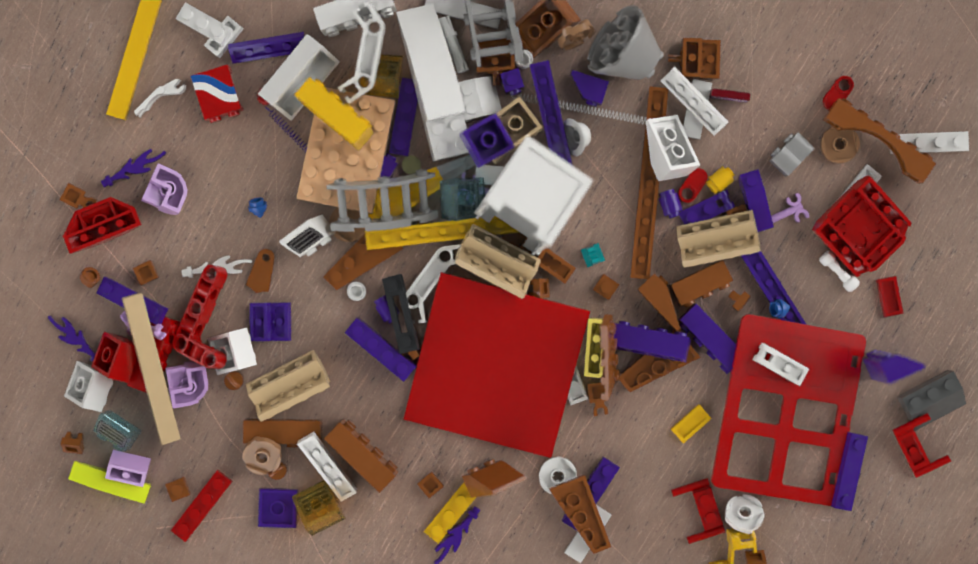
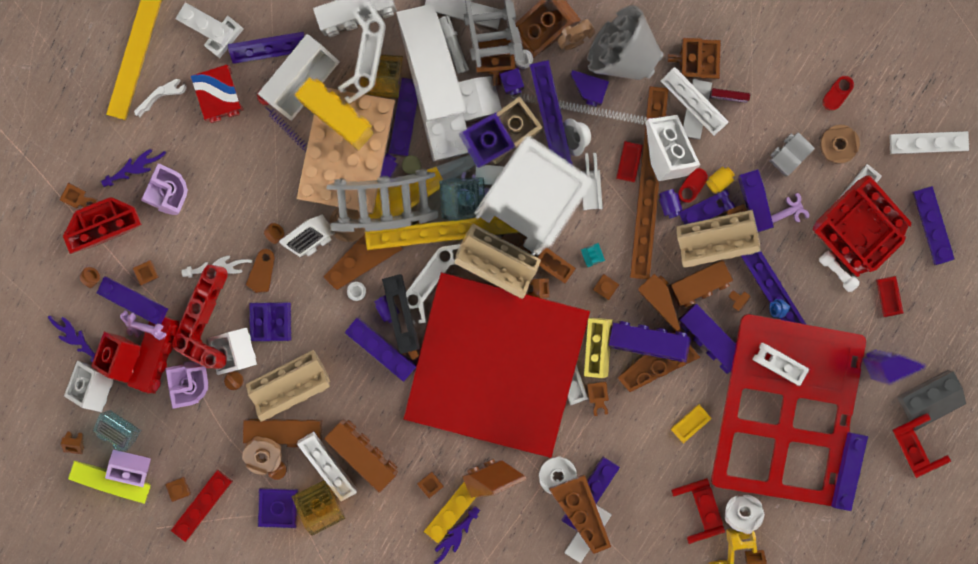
(151, 368): tan tile -> none
(257, 206): blue plate -> none
(274, 233): none -> dark orange tile
(592, 198): none -> white arm
(609, 359): dark orange wing -> none
(629, 161): none -> red tile
(912, 162): dark orange arch -> none
(933, 225): none -> dark purple plate

